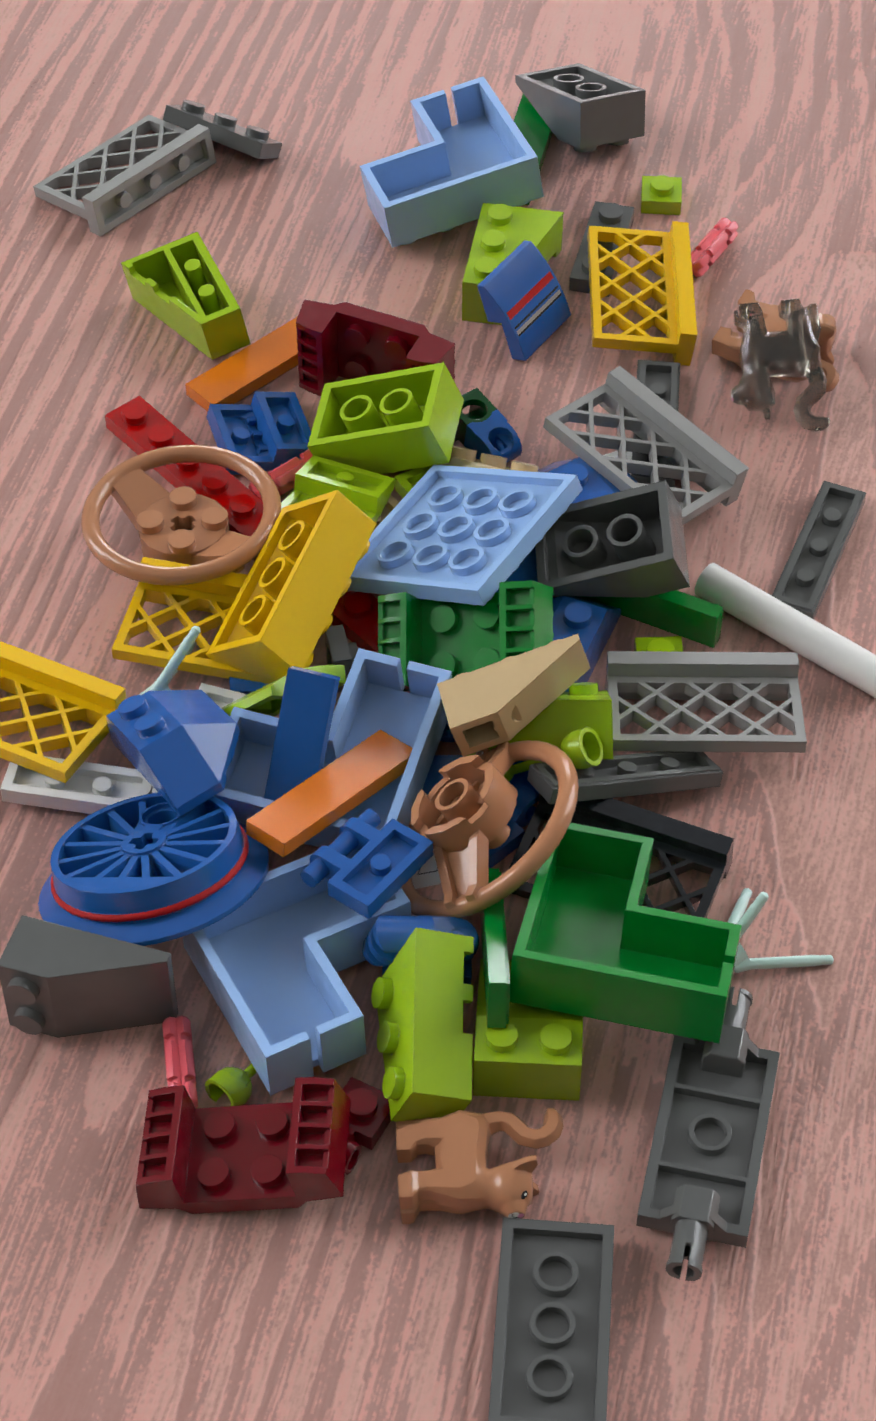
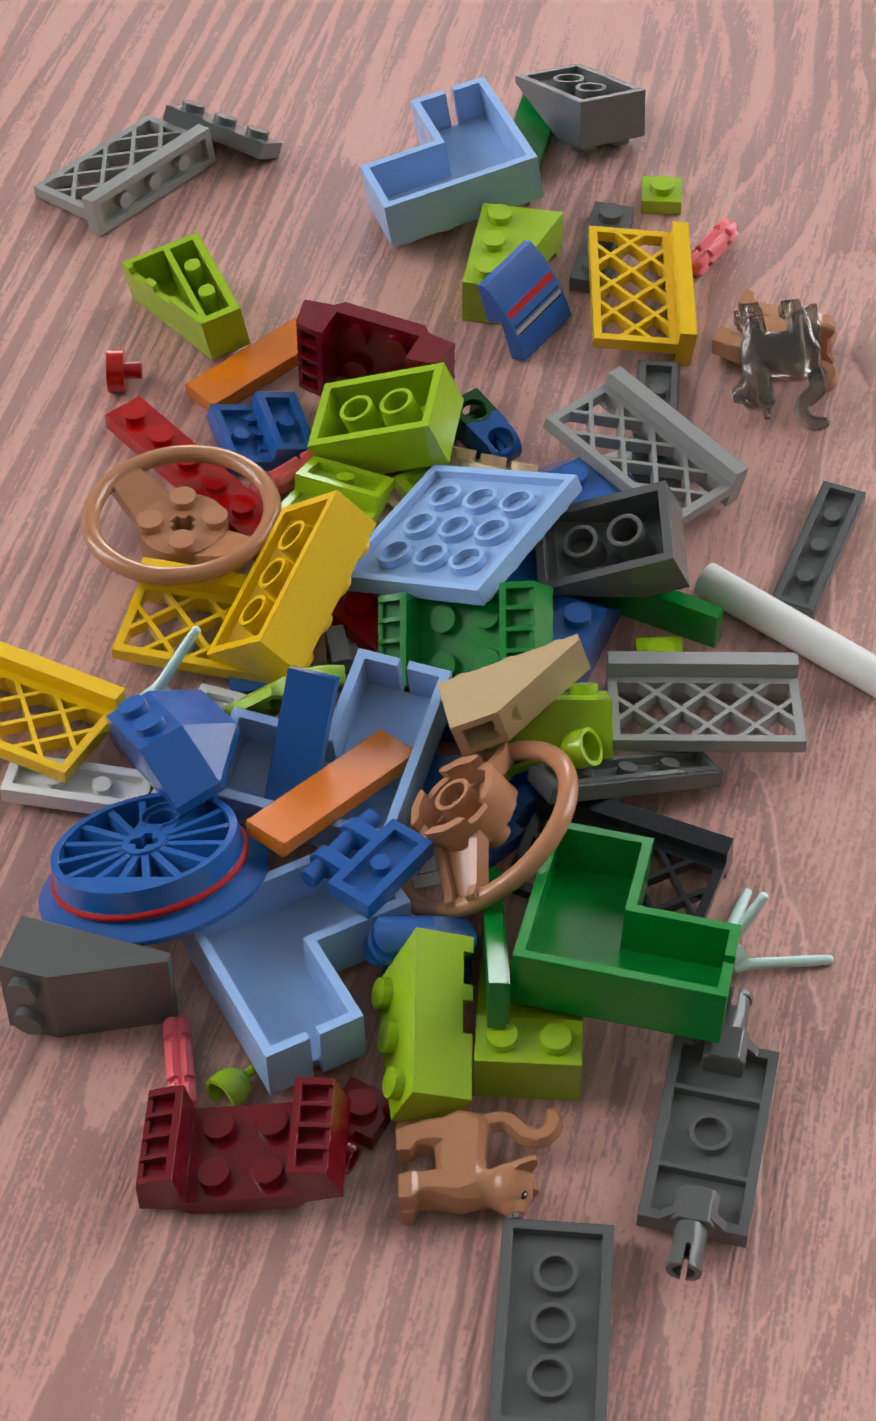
(119, 370): none -> red tile

